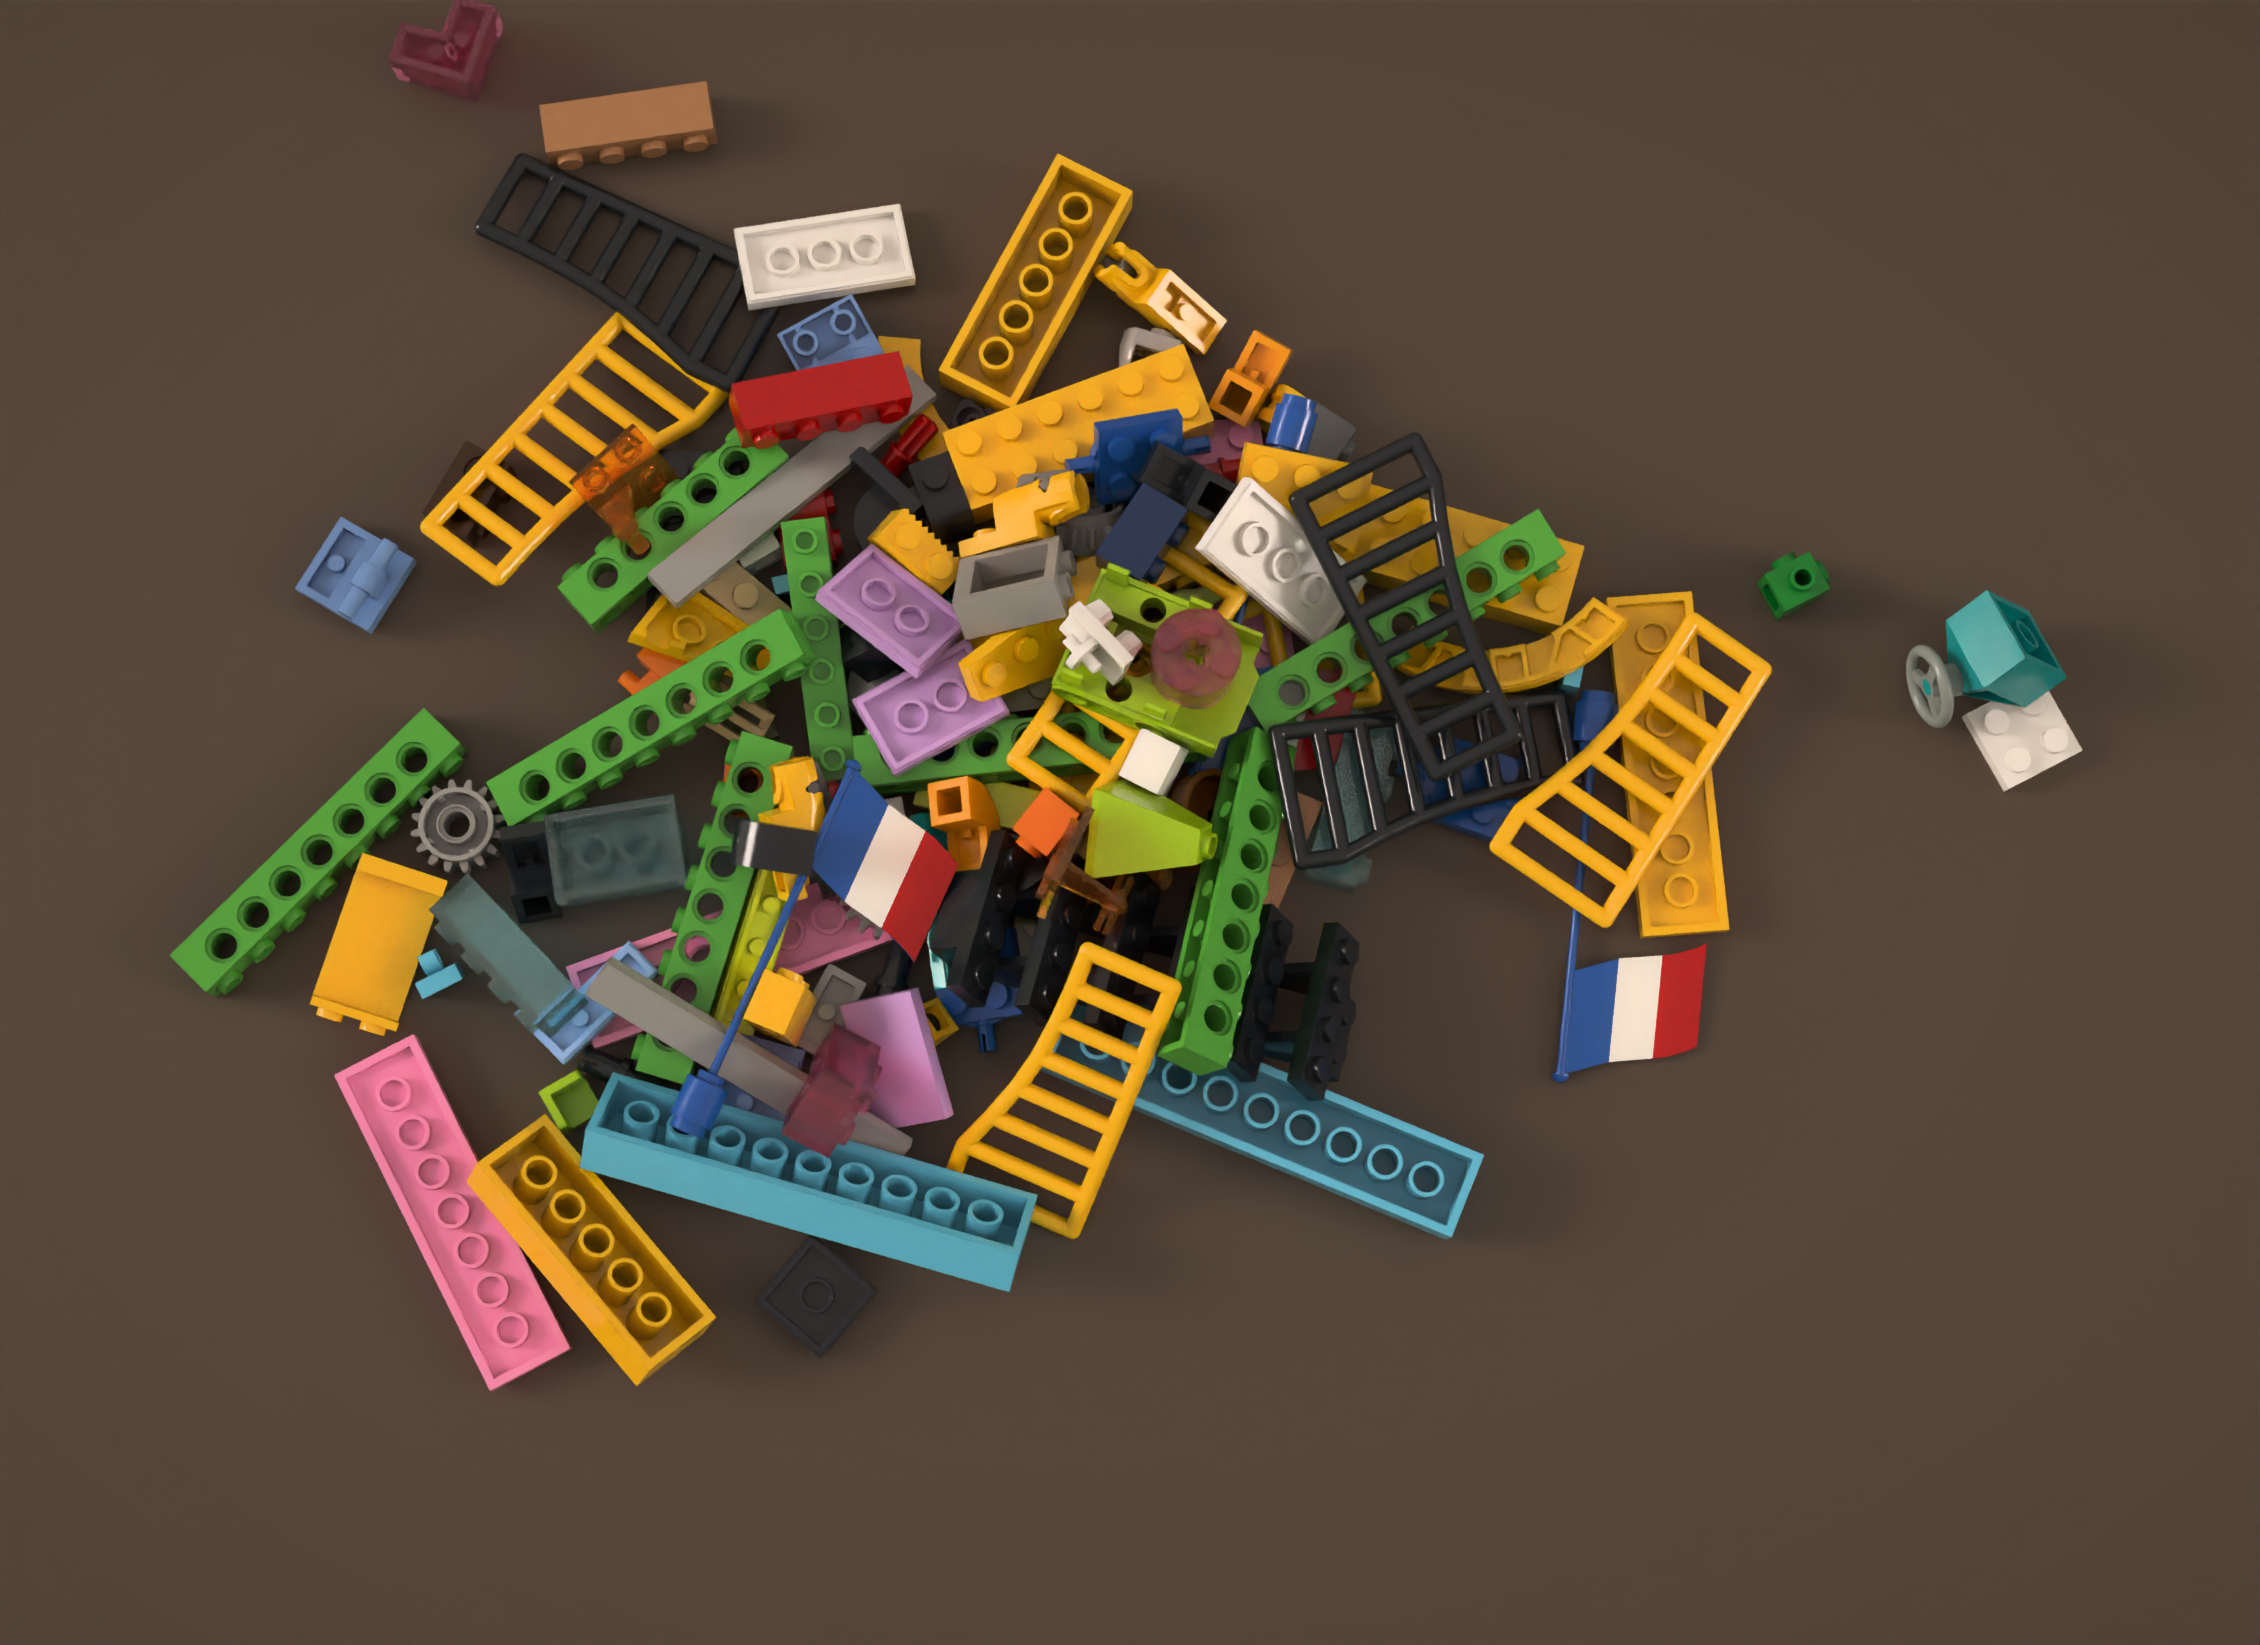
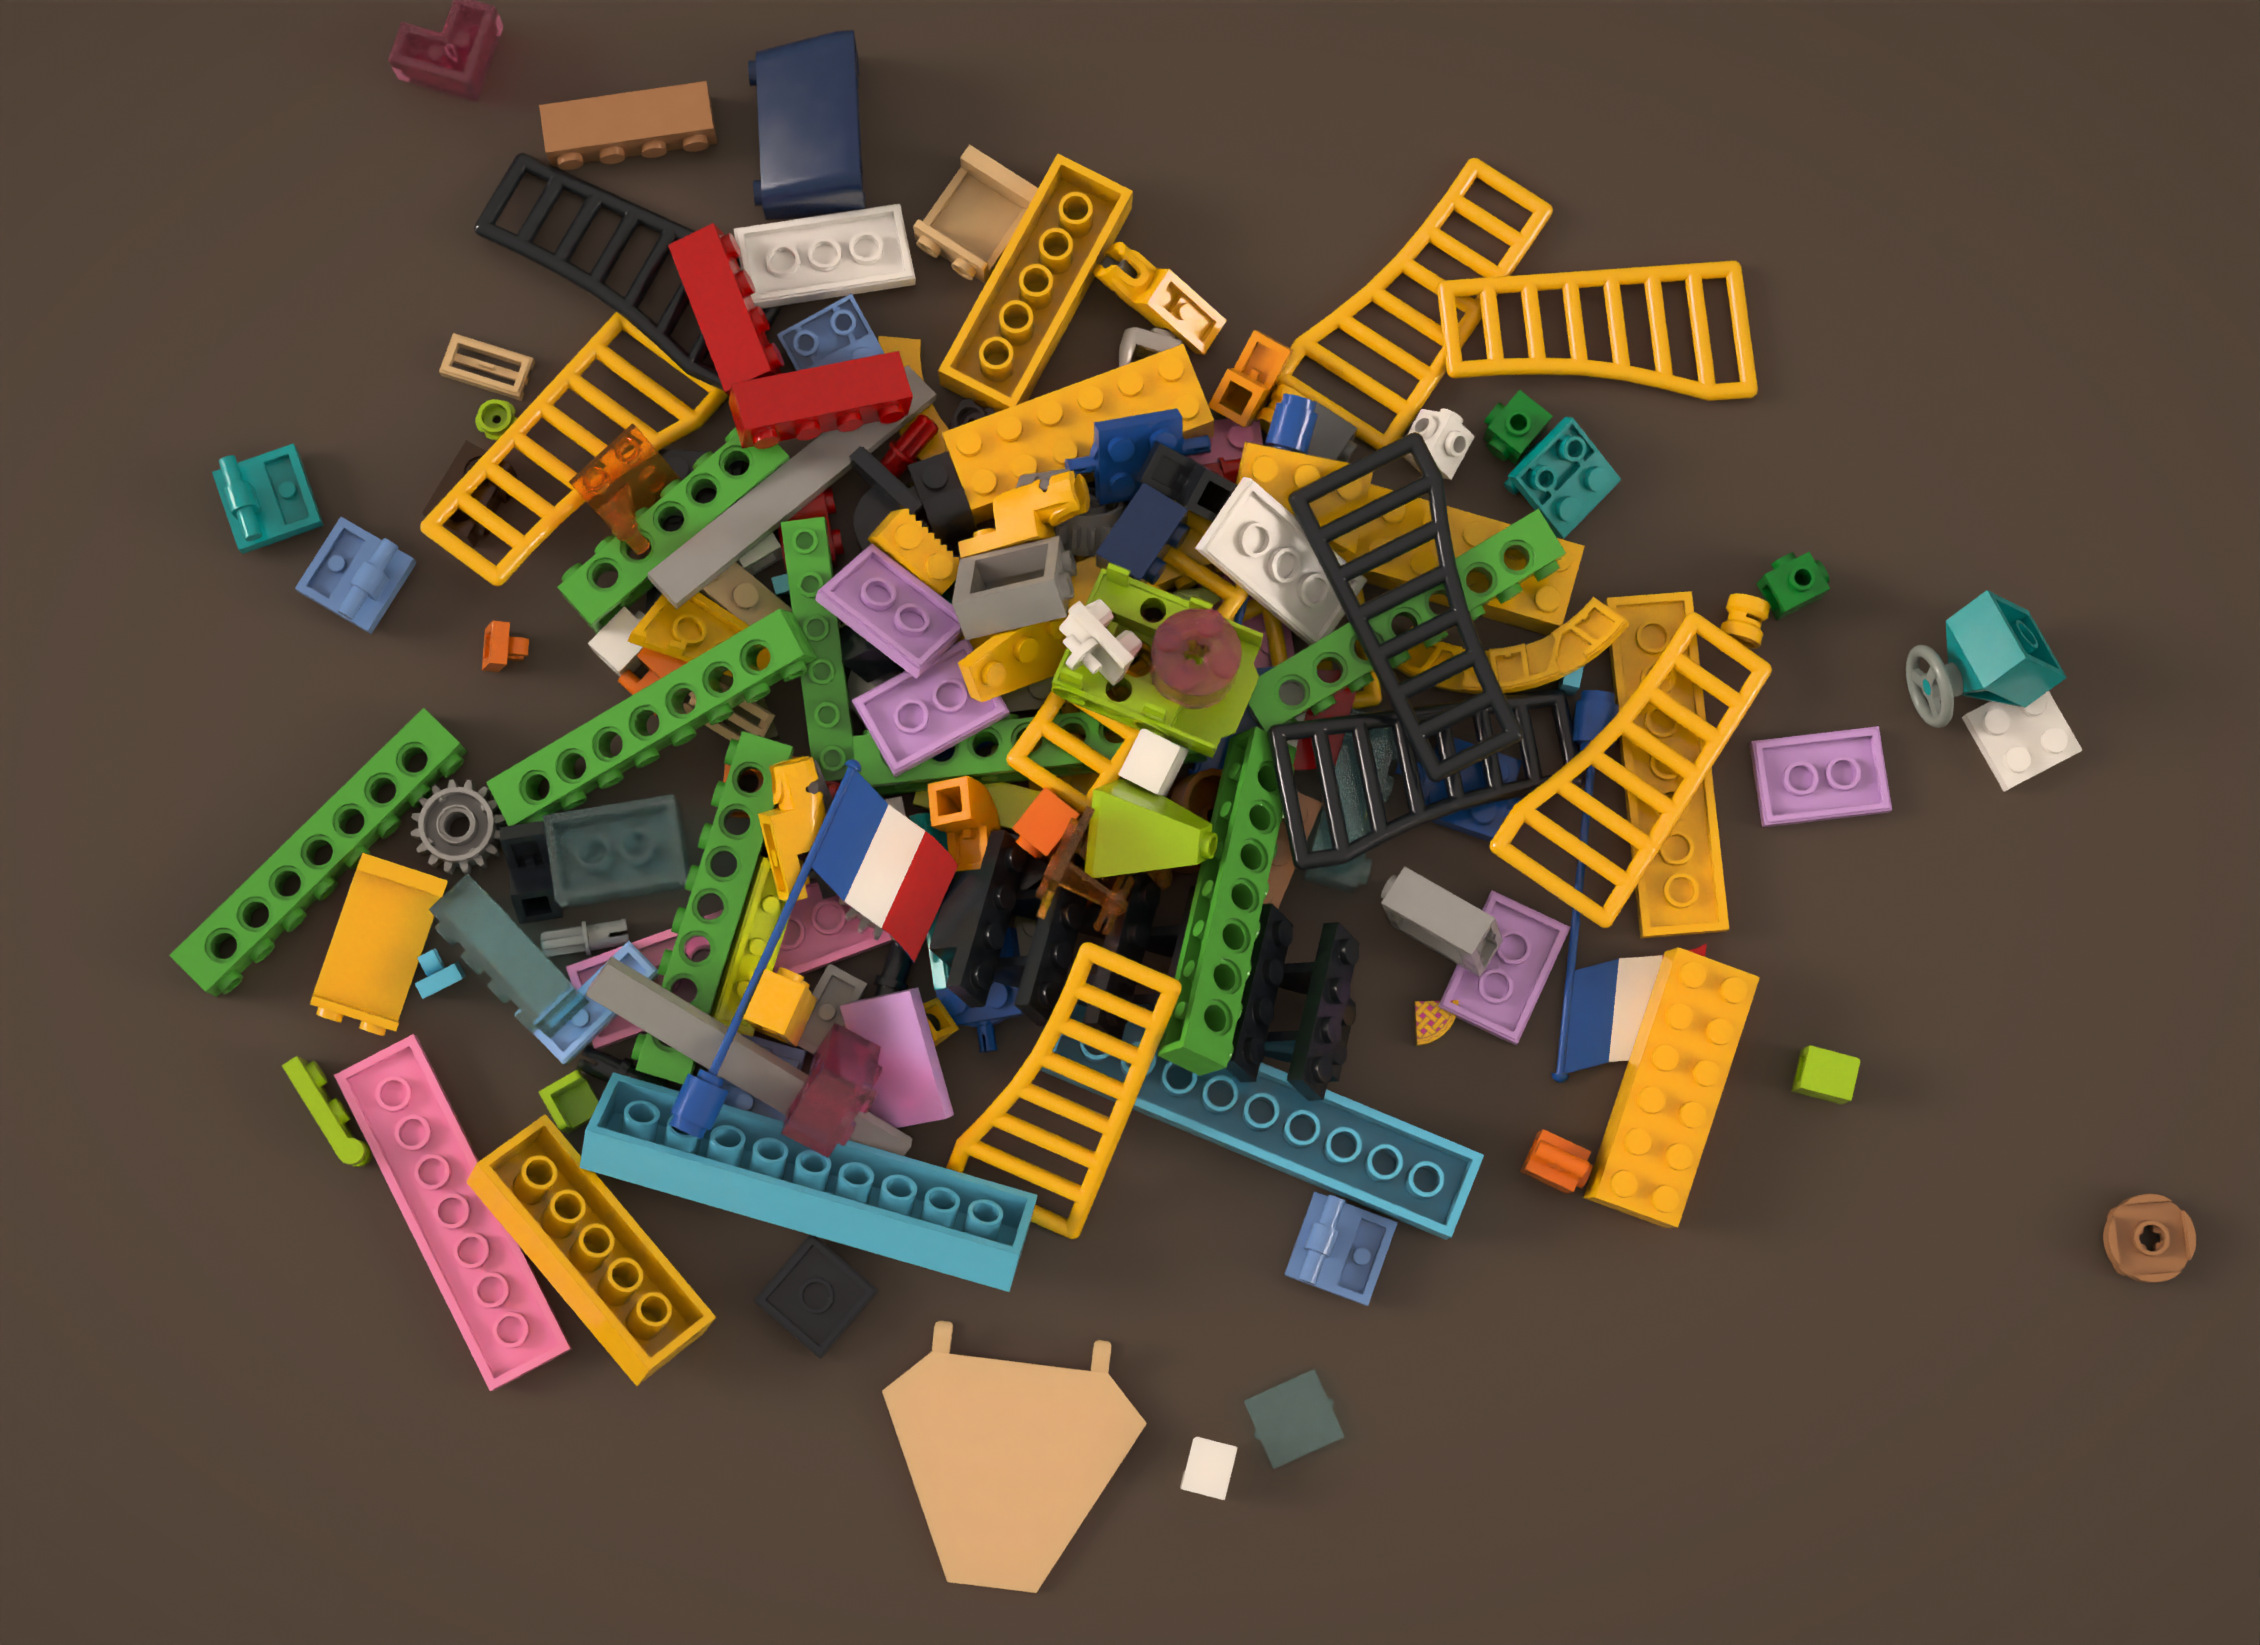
(267, 497): none -> teal plate
(328, 1113): none -> lime plate
(491, 409): none -> lime plate
(500, 647): none -> orange tile
(520, 378): none -> tan tile
(584, 938): none -> light grey axle
(611, 642): none -> white brick
(724, 306): none -> red brick
(773, 847): black brick -> none
(809, 127): none -> dark blue windscreen
(975, 215): none -> tan panel
(1008, 1456): none -> tan flag
(1209, 1468): none -> white panel
(1293, 1419): none -> clear light blue piece
(1340, 1248): none -> medium blue plate
(1404, 263): none -> yellow bar
(1431, 1021): none -> yellow tile
(1441, 920): none -> light grey window
(1444, 438): none -> white brick
(1515, 427): none -> green brick
(1515, 976): none -> lavender tile
(1557, 1162): none -> orange brick
(1563, 477): none -> teal plate
(1578, 362): none -> yellow bar
(1671, 1087): none -> yellow brick
(1746, 618): none -> yellow wheel
(1820, 777): none -> lavender tile
(1826, 1075): none -> lime panel
(2130, 1256): none -> medium nougat plate

